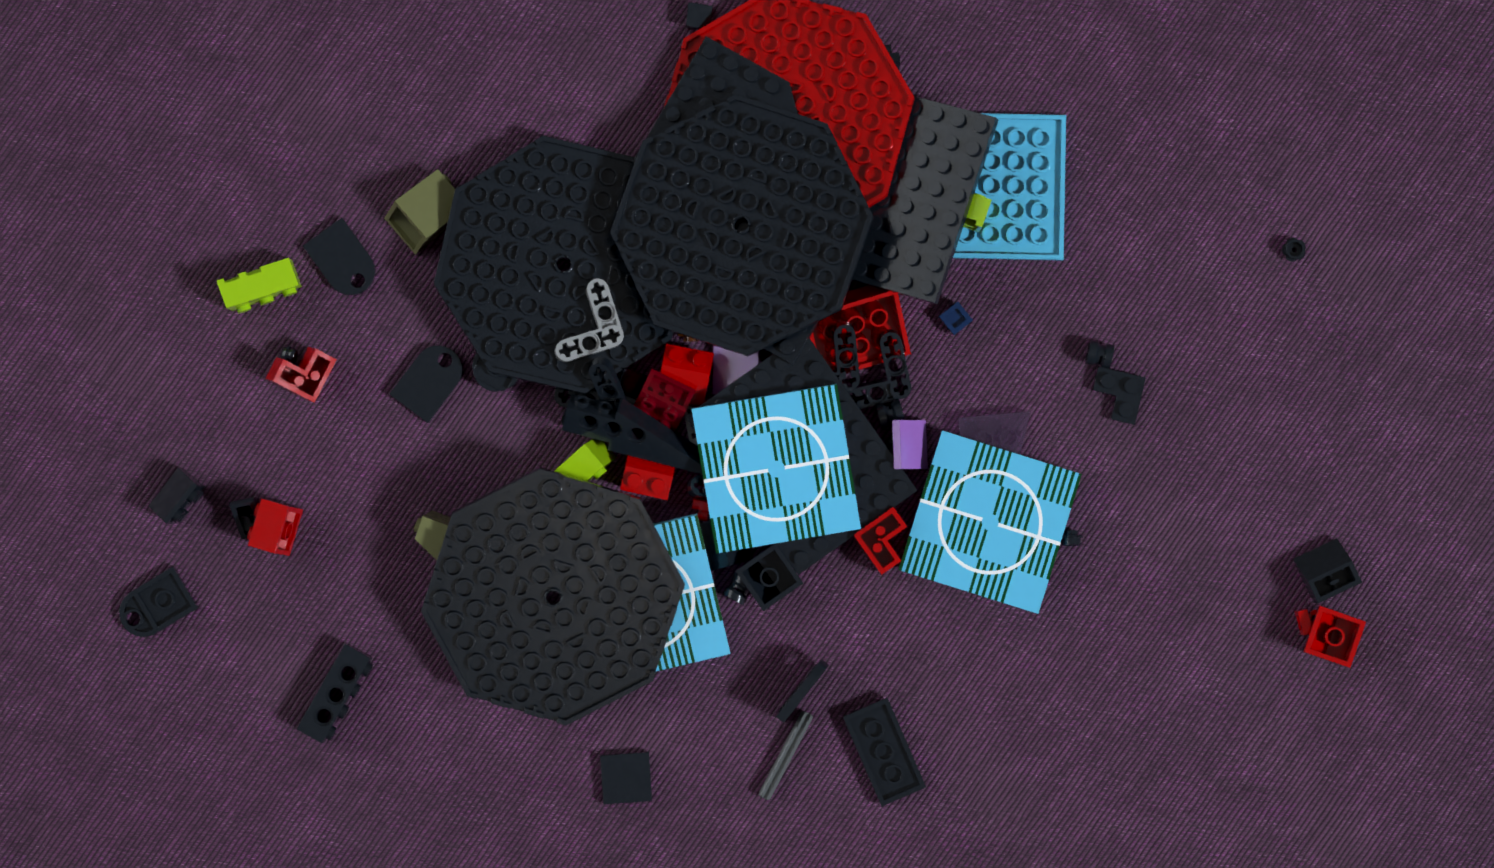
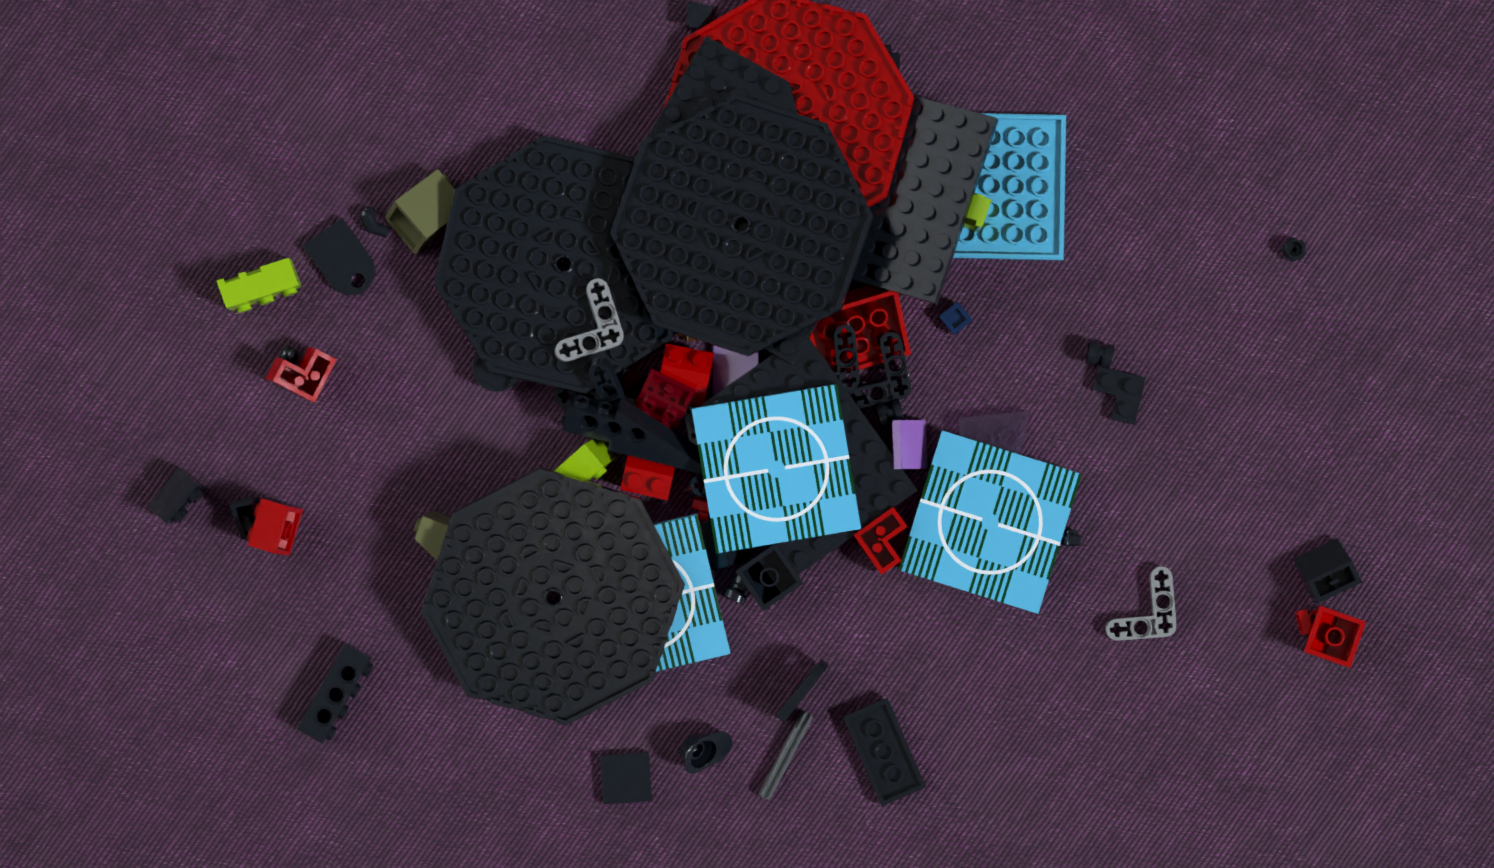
(158, 603): black tile -> none
(370, 224): none -> black arm
(427, 383): black tile -> none
(704, 751): none -> black piece
(1153, 621): none -> light grey beam

